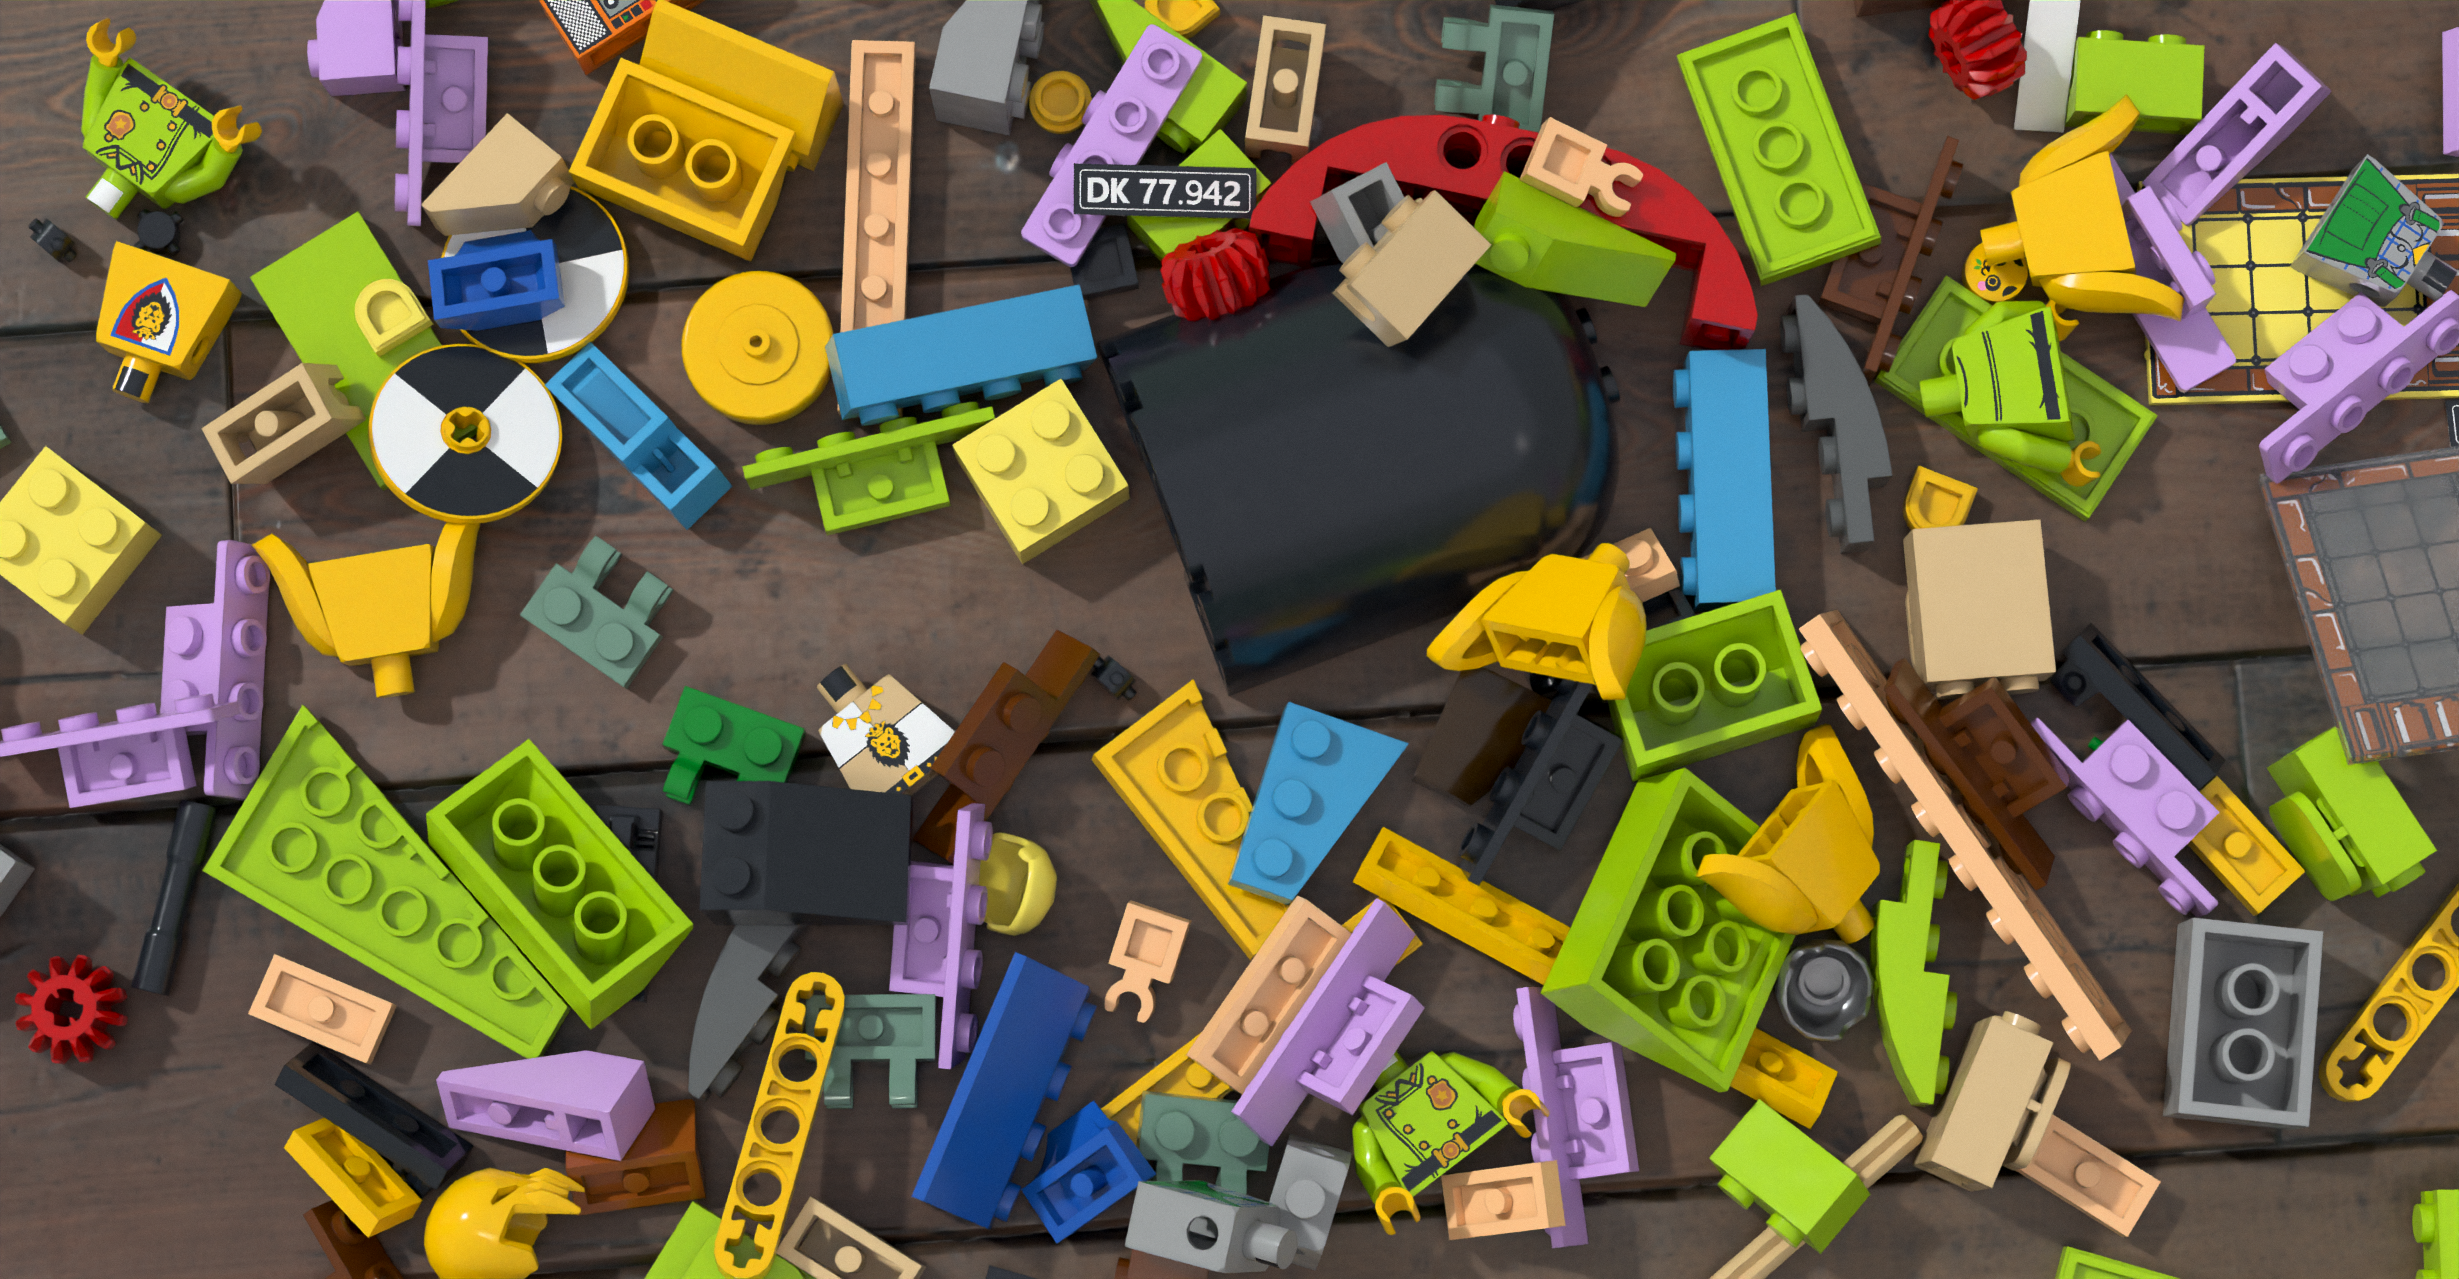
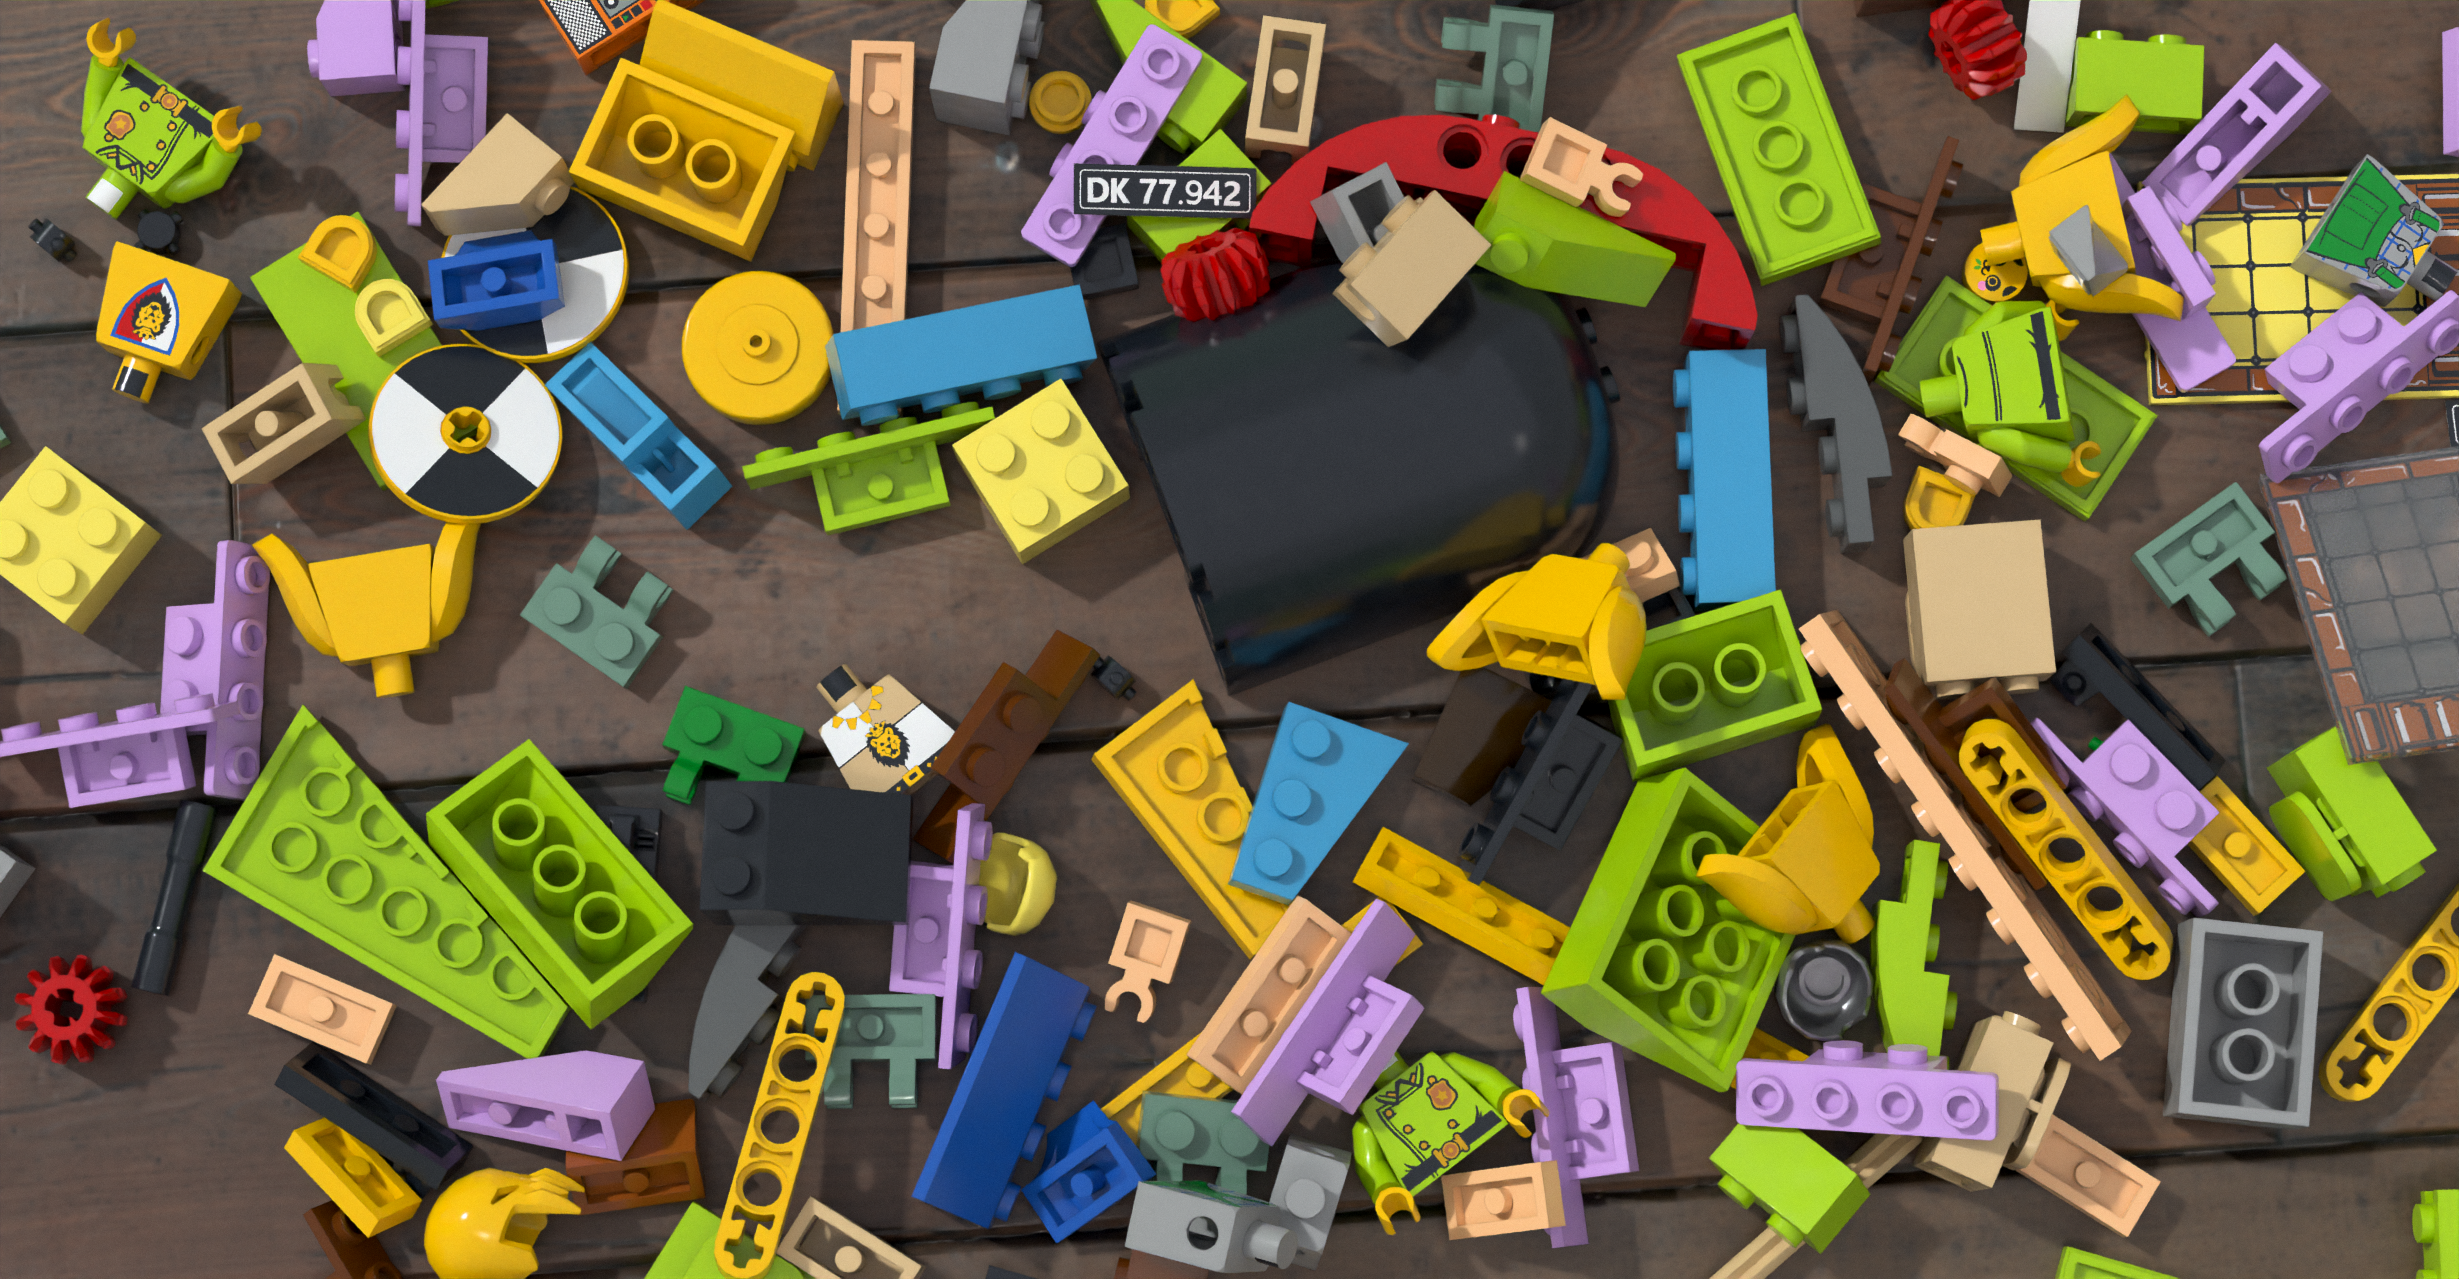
(341, 251): none -> yellow tile
(1869, 1093): none -> lavender bracket
(1966, 463): none -> light nougat plate
(2064, 820): none -> yellow beam
(2087, 252): none -> light grey slope
(2201, 547): none -> sand green plate

